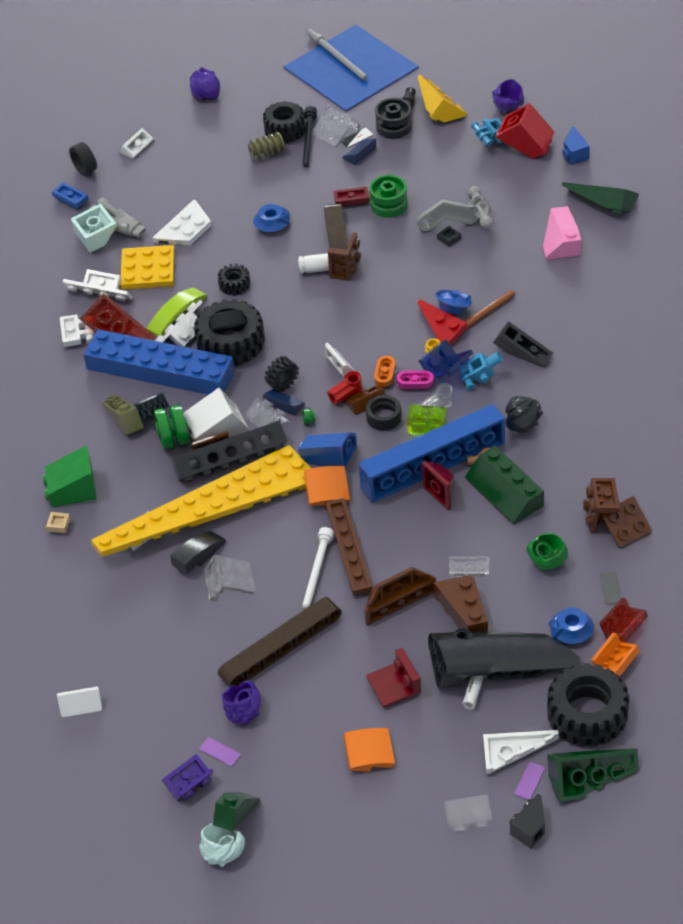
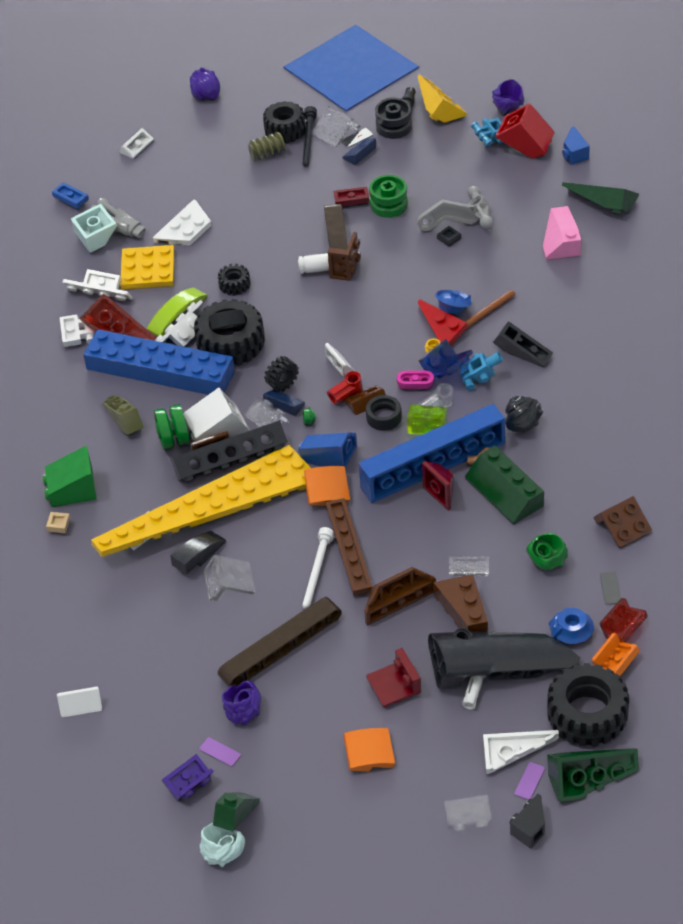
(83, 158): black tyre -> none
(147, 406): black wheel -> none
(271, 218): blue piece -> none
(319, 40): light grey bar -> none
(384, 371): orange plate -> none
(601, 498): reddish brown bracket -> none

